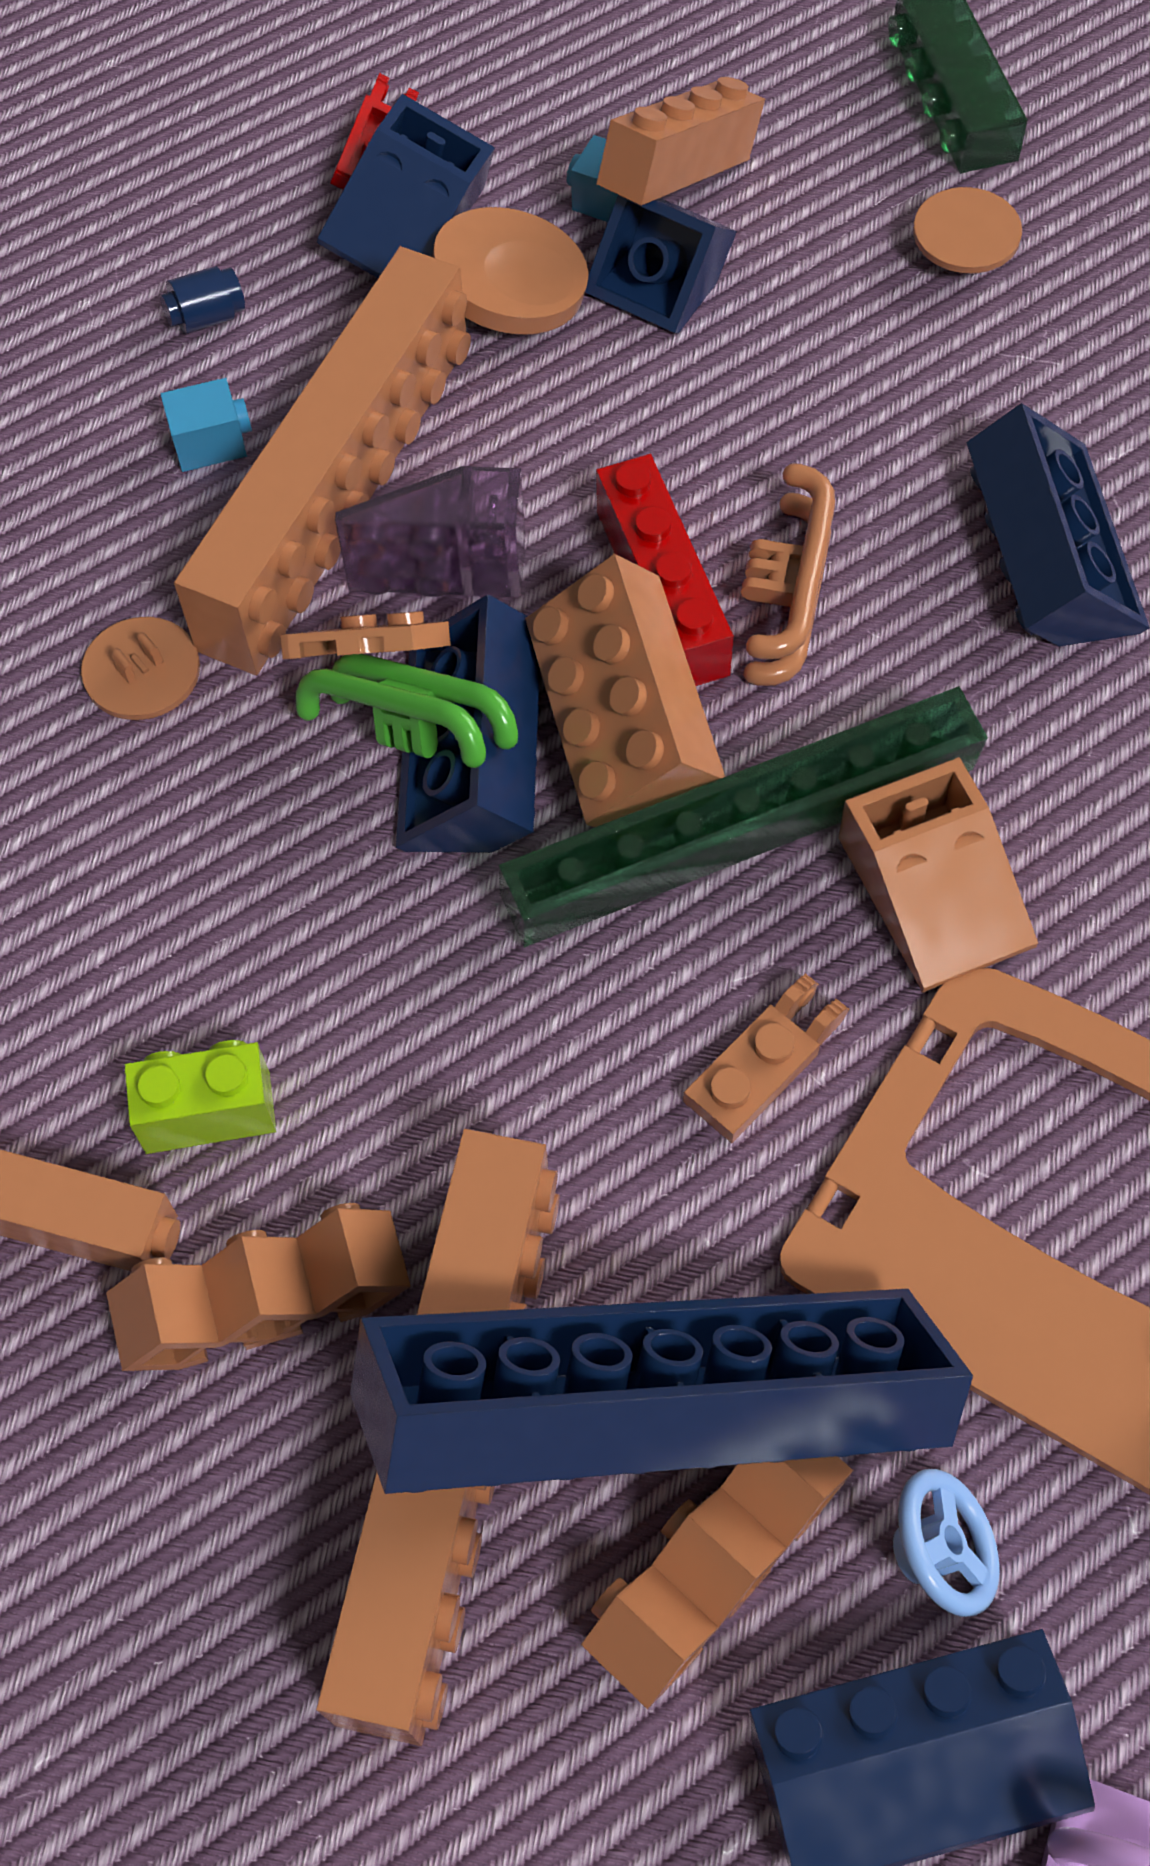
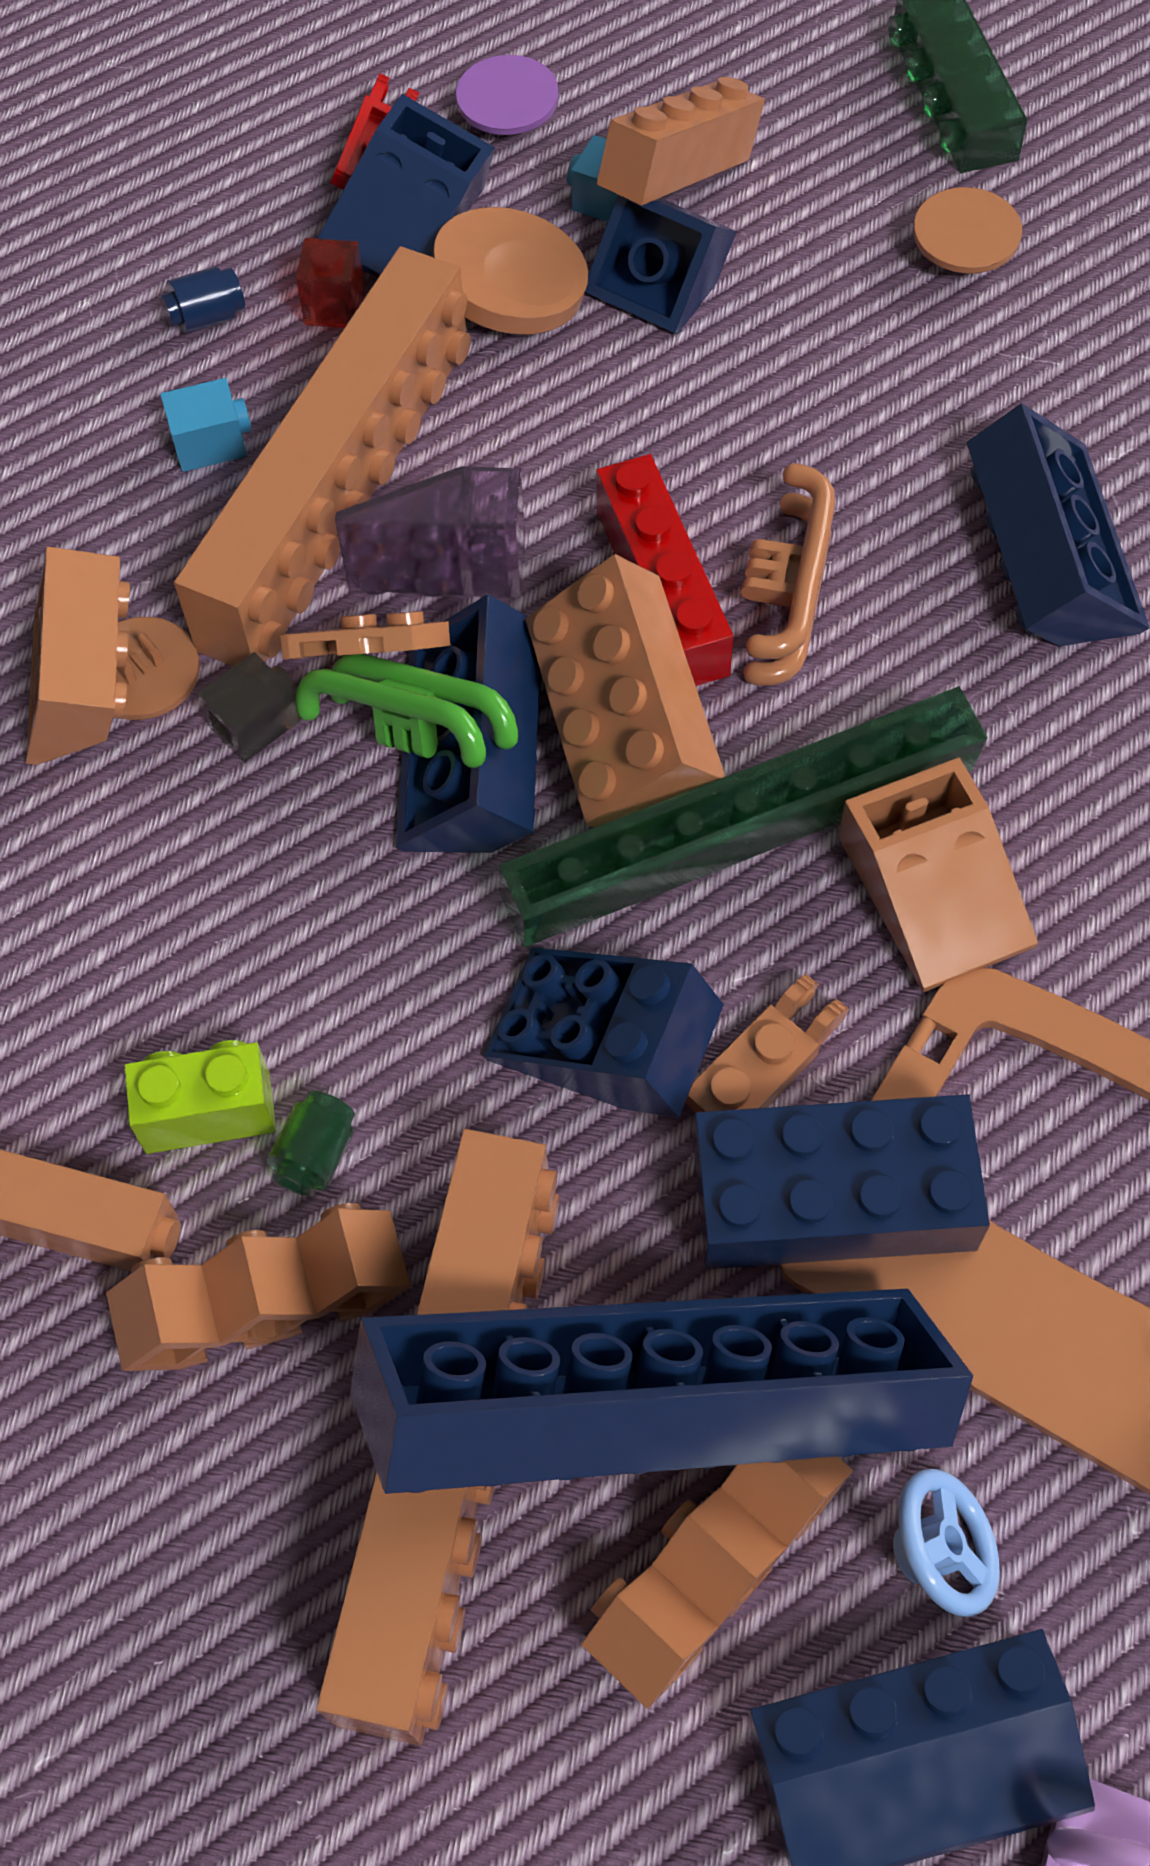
(76, 654): none -> nougat slope
(250, 706): none -> clear smoke brick
(311, 1143): none -> clear green brick
(330, 281): none -> clear red brick
(507, 94): none -> medium lavender piece
(608, 1027): none -> dark blue slope
(839, 1181): none -> dark blue brick

